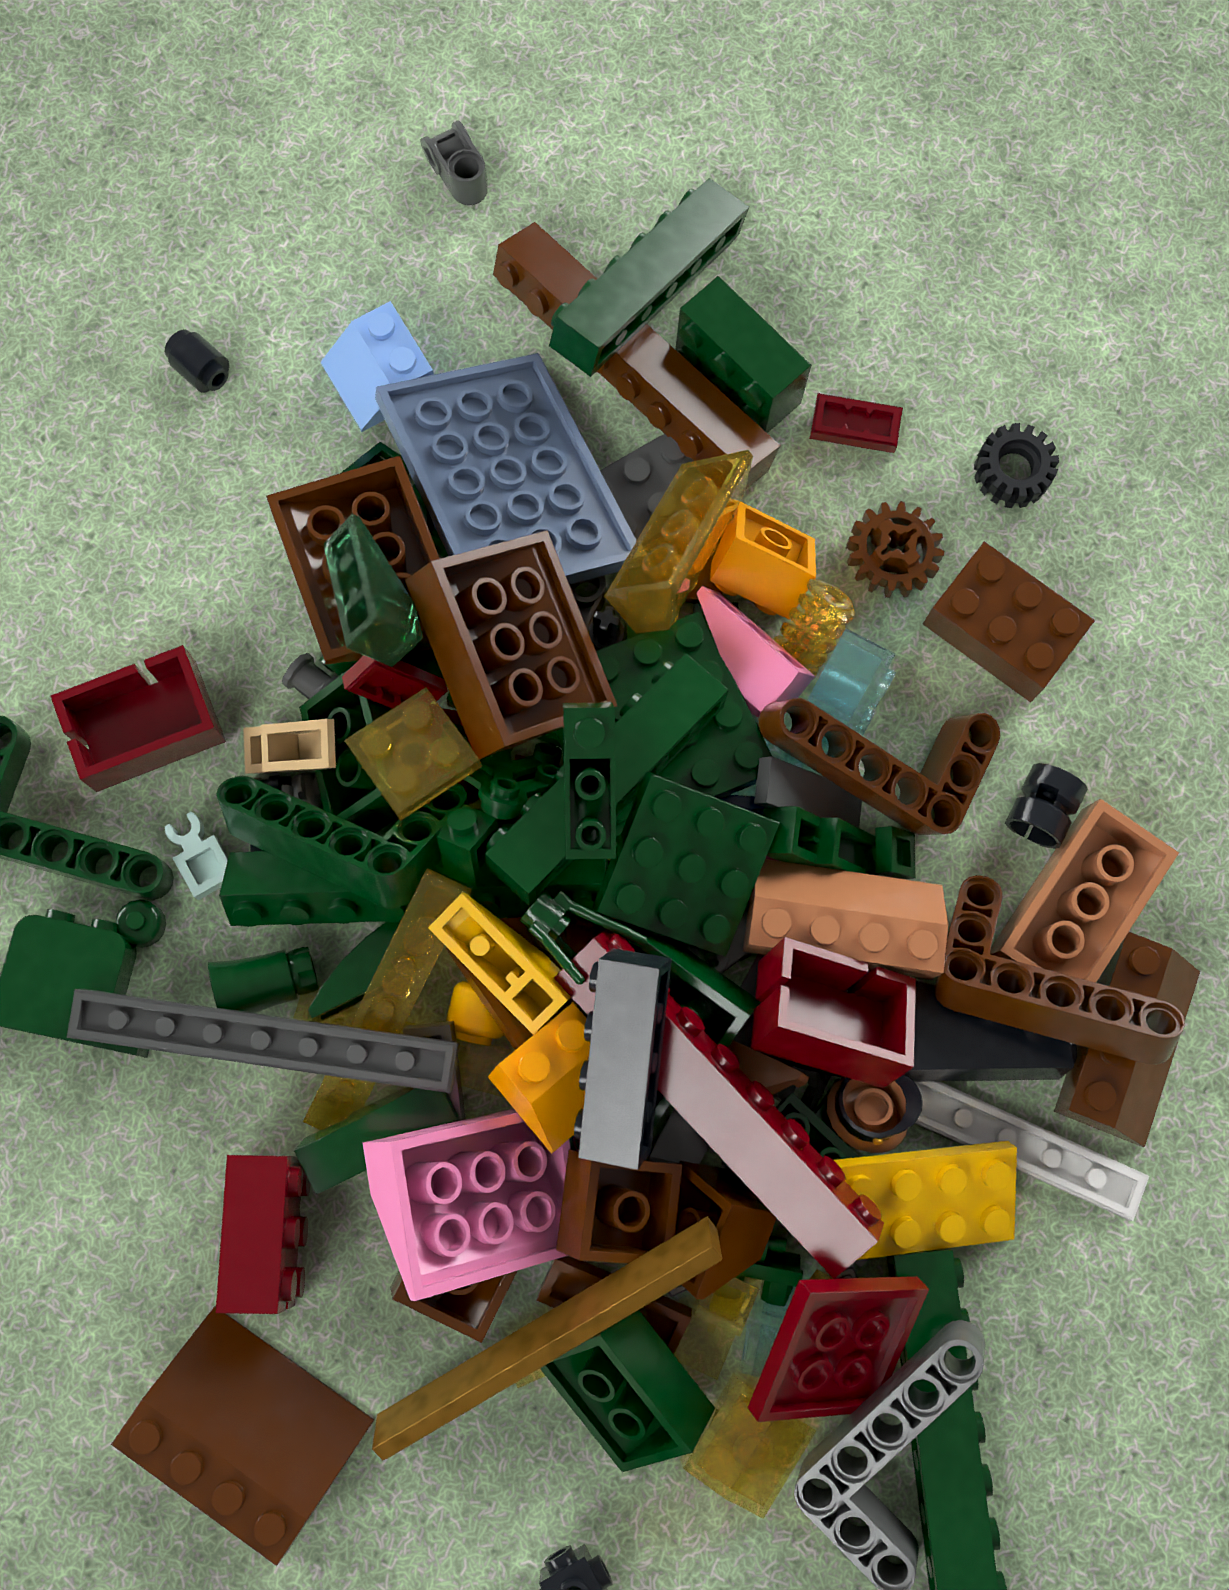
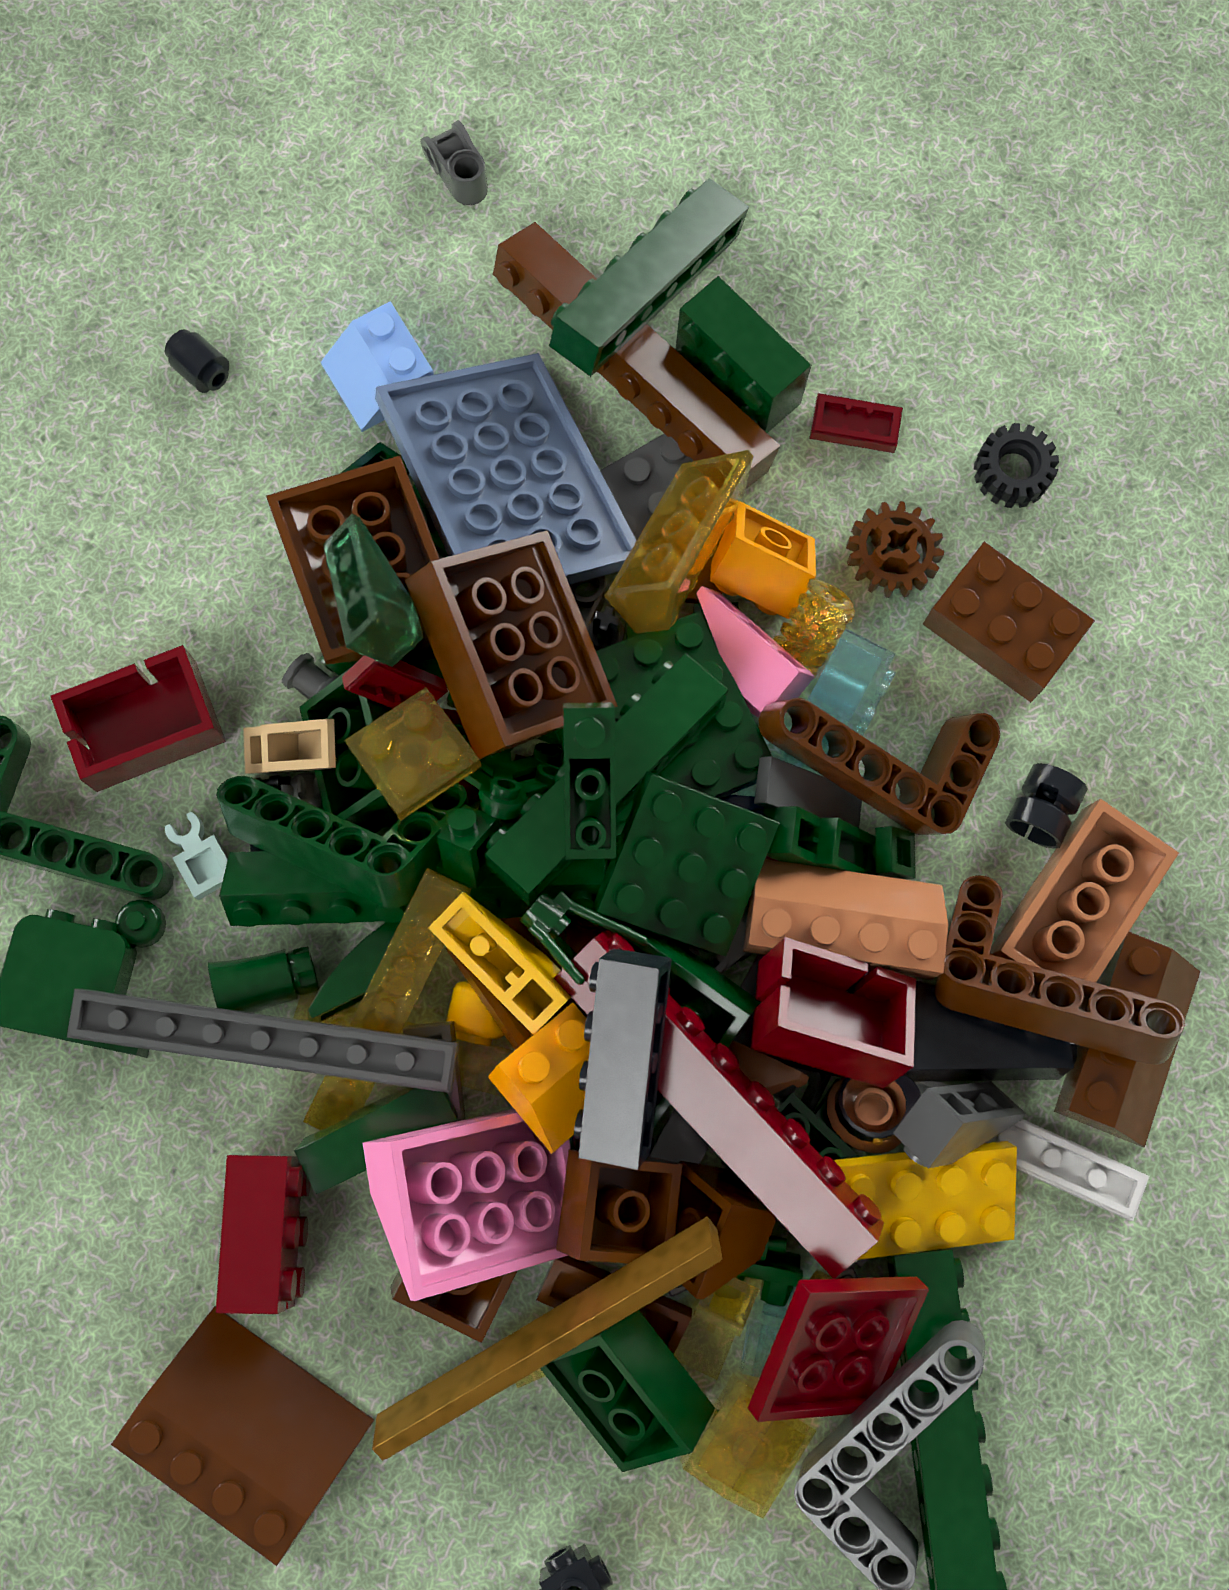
(955, 1121): none -> dark grey slope

